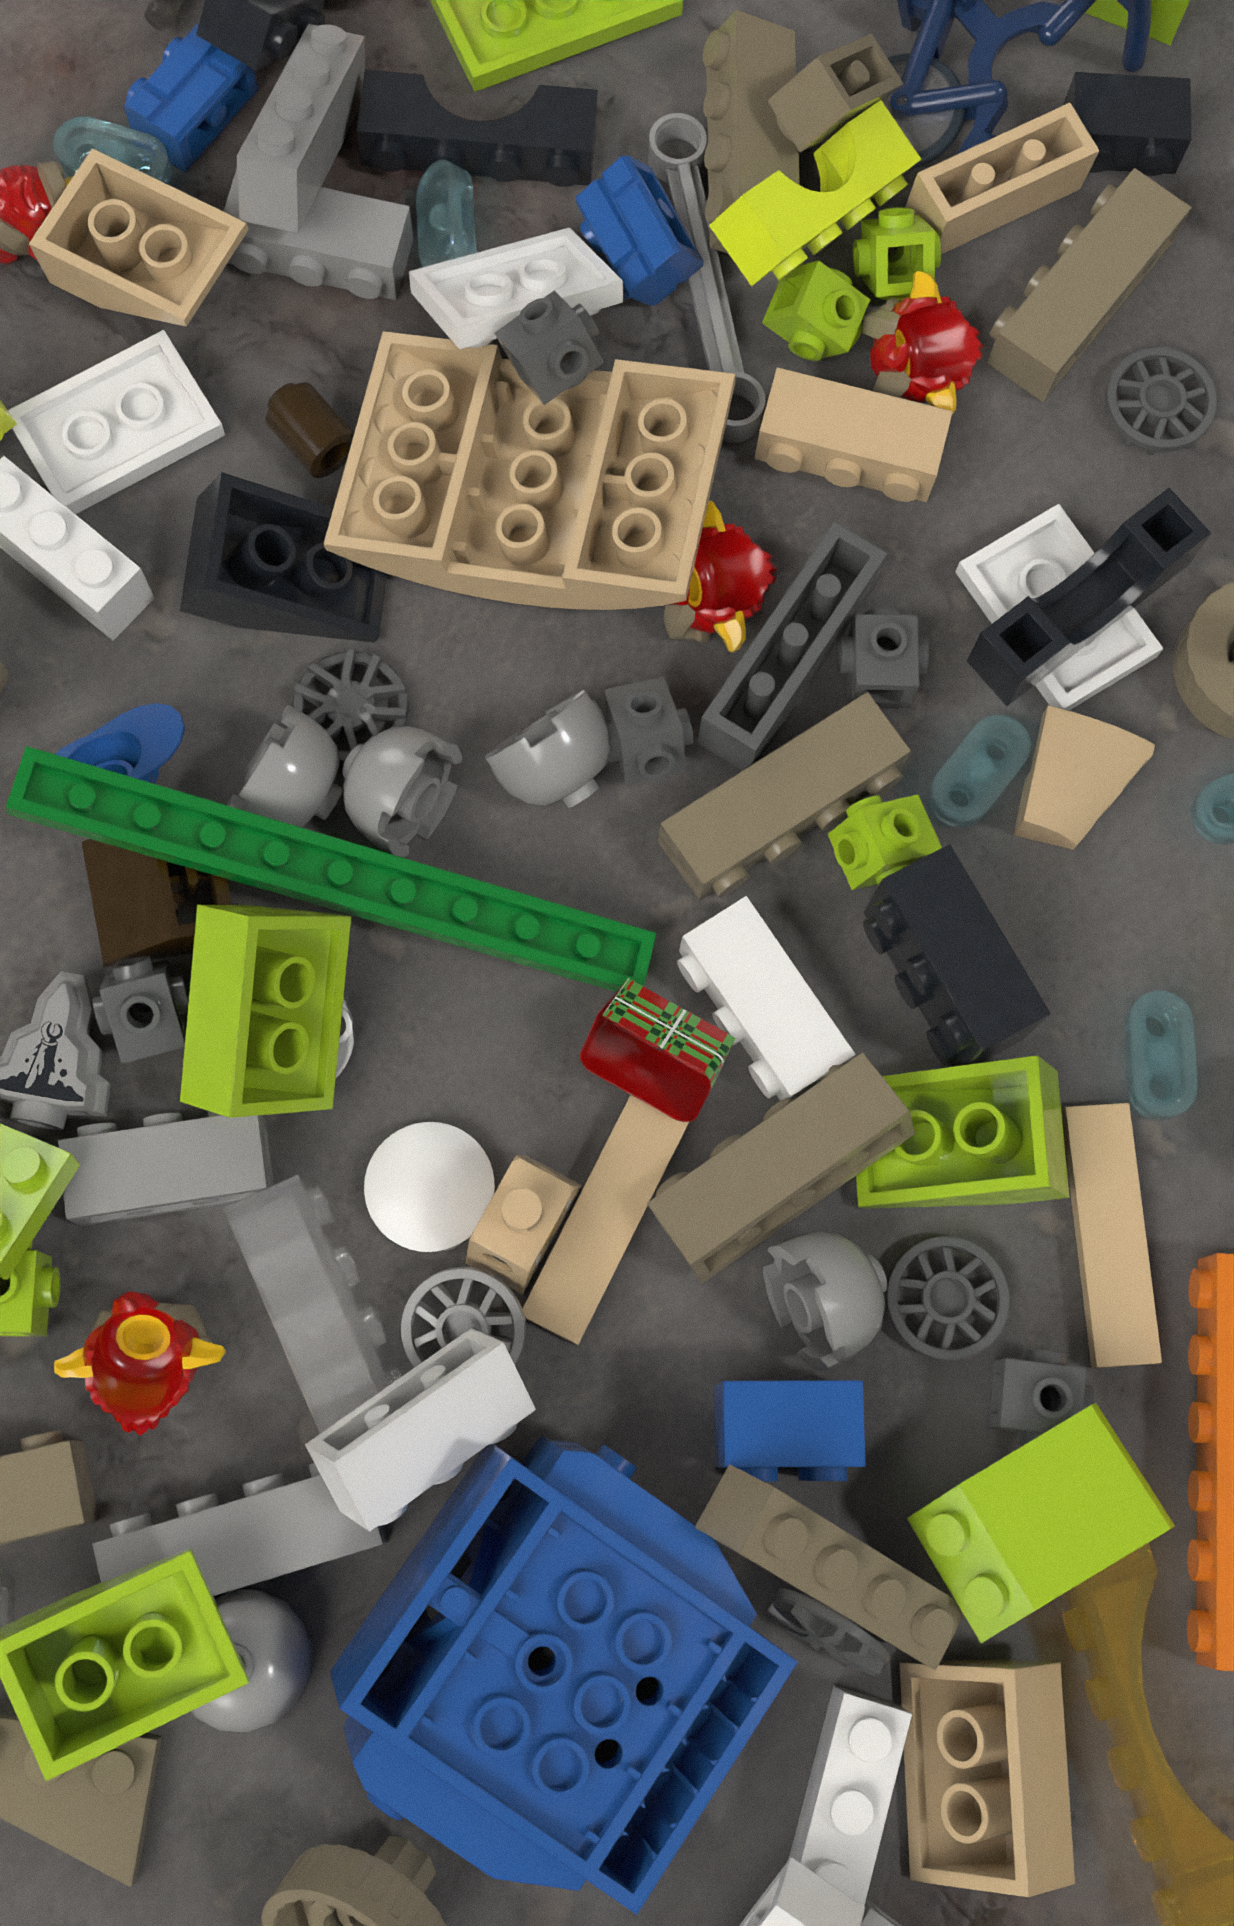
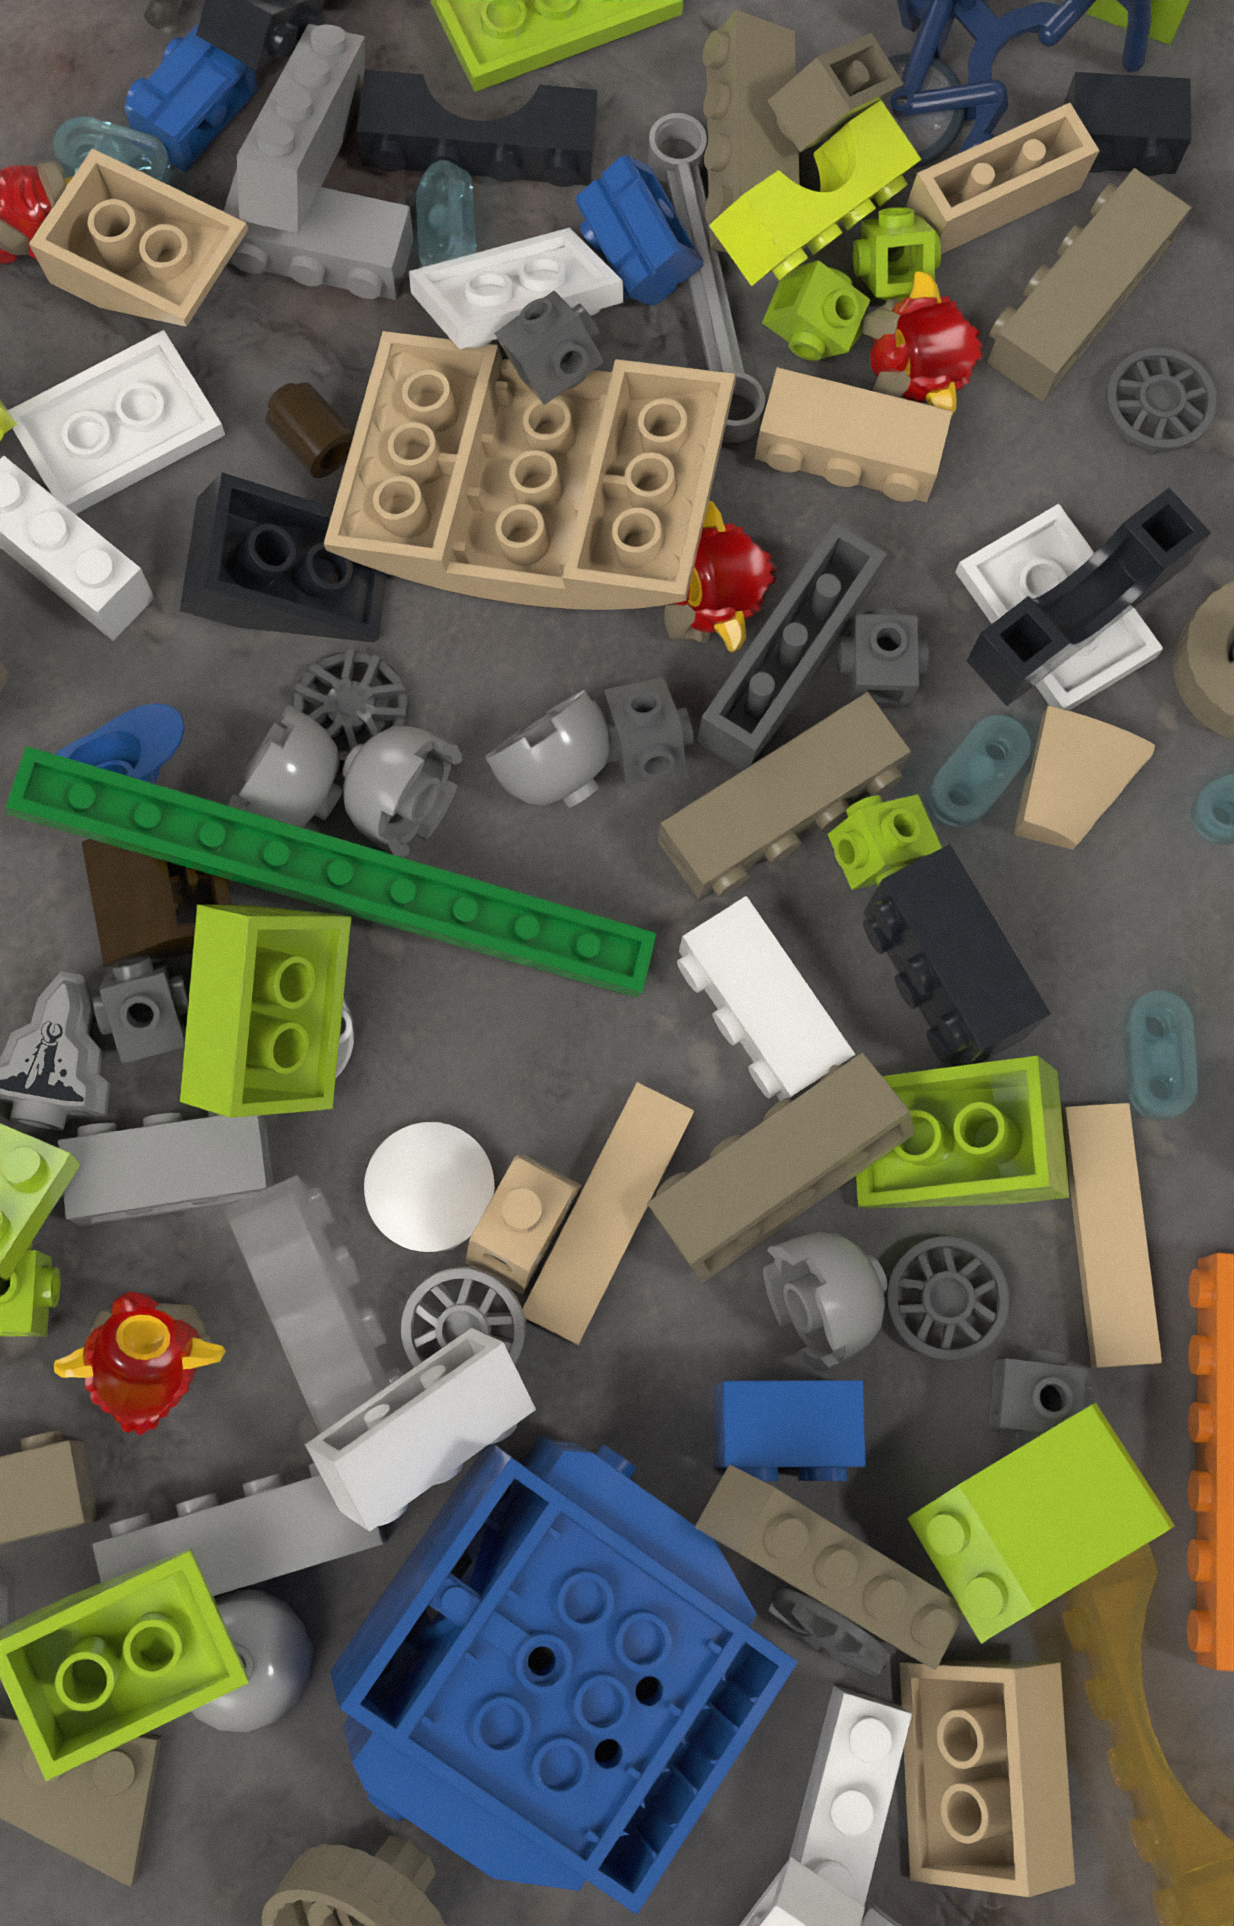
(670, 1079): piece -> none

